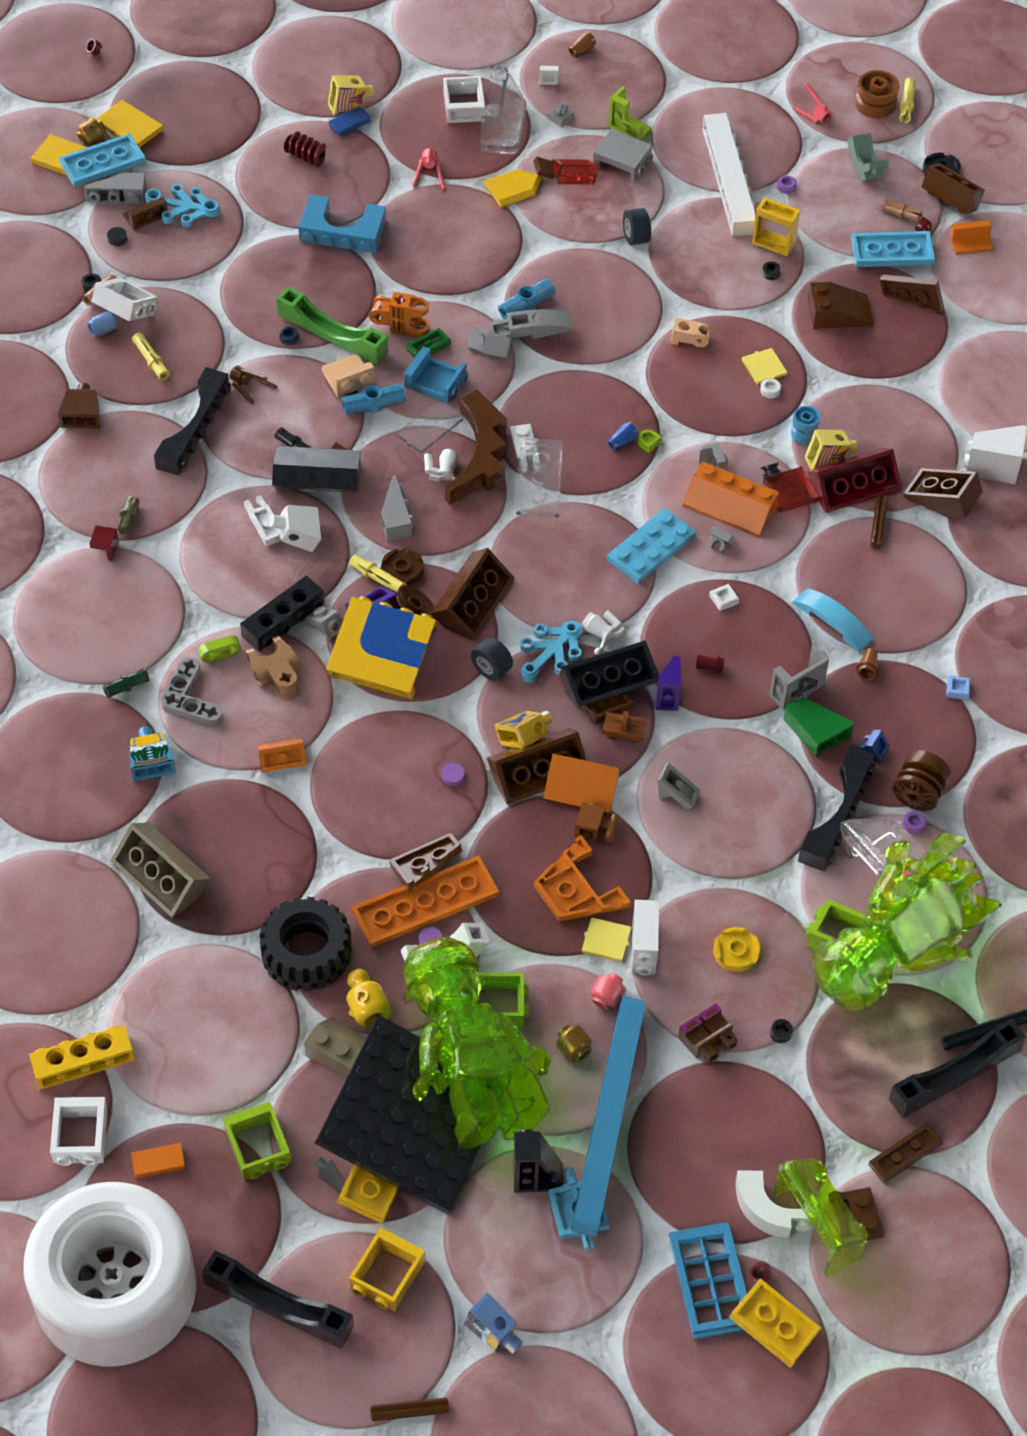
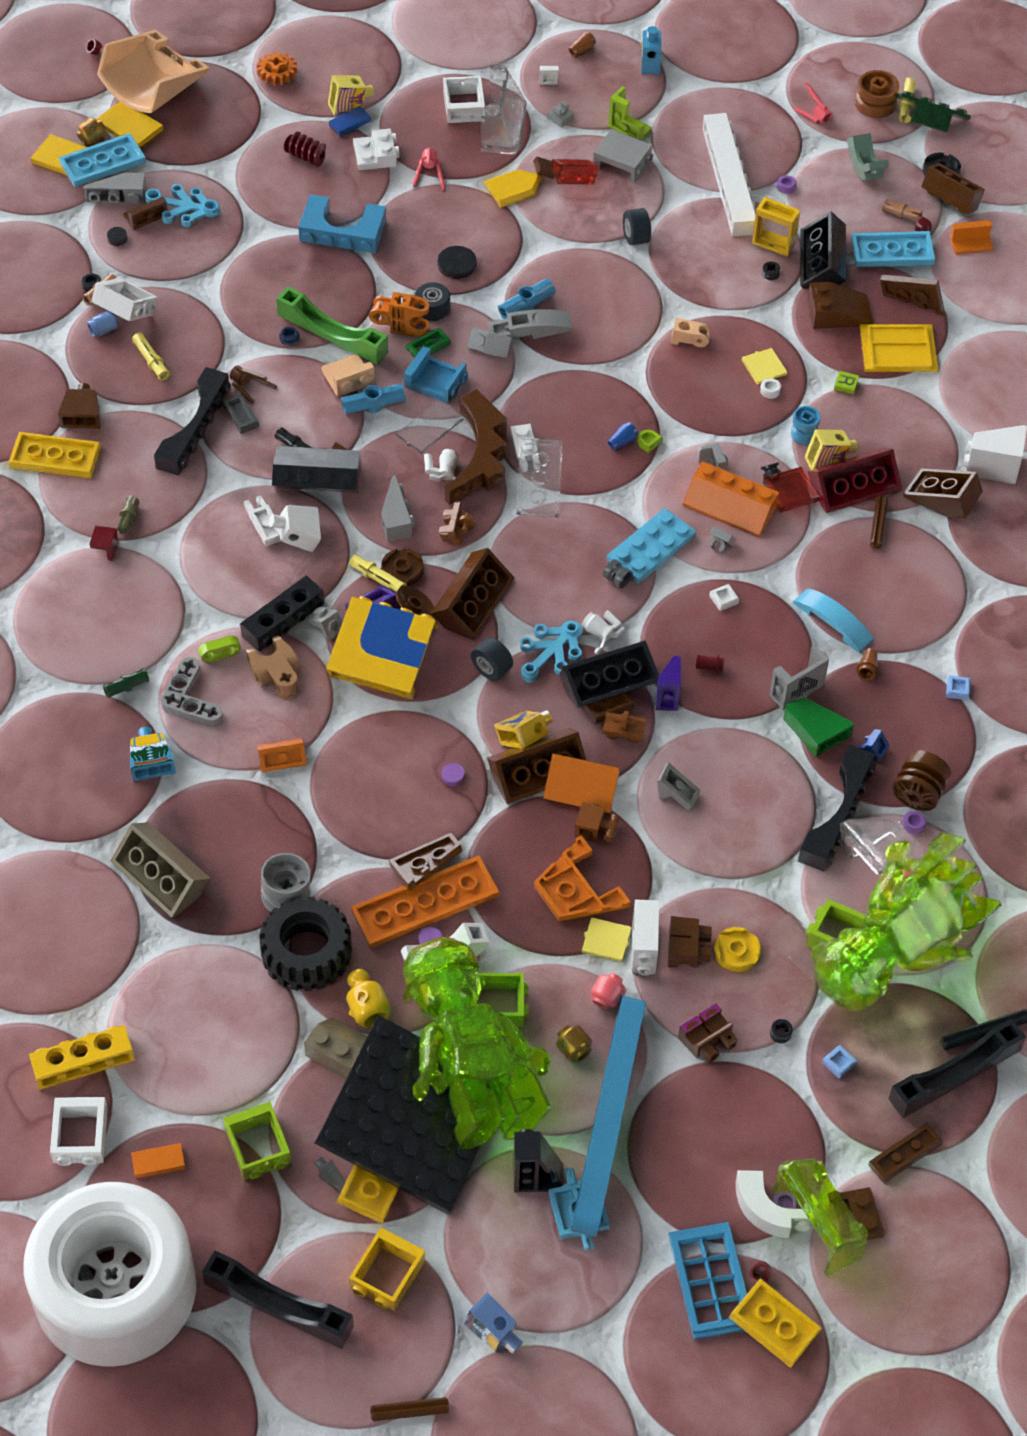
(54, 455): none -> yellow tile
(146, 71): none -> light nougat windscreen
(241, 414): none -> dark grey tile
(276, 68): none -> orange gear
(284, 878): none -> light grey wheel
(376, 150): none -> white plate
(438, 299): none -> black wheel
(456, 262): none -> black tile
(458, 522): none -> dark orange hips
(618, 574): none -> dark grey wheel
(651, 43): none -> dark azure torso
(684, 940): none -> reddish brown hips
(785, 1199): none -> medium lavender tile
(823, 251): none -> black slope
(839, 1061): none -> light blue tile
(846, 382): none -> lime tile
(898, 348): none -> yellow piece
(931, 114): none -> dark green bracket

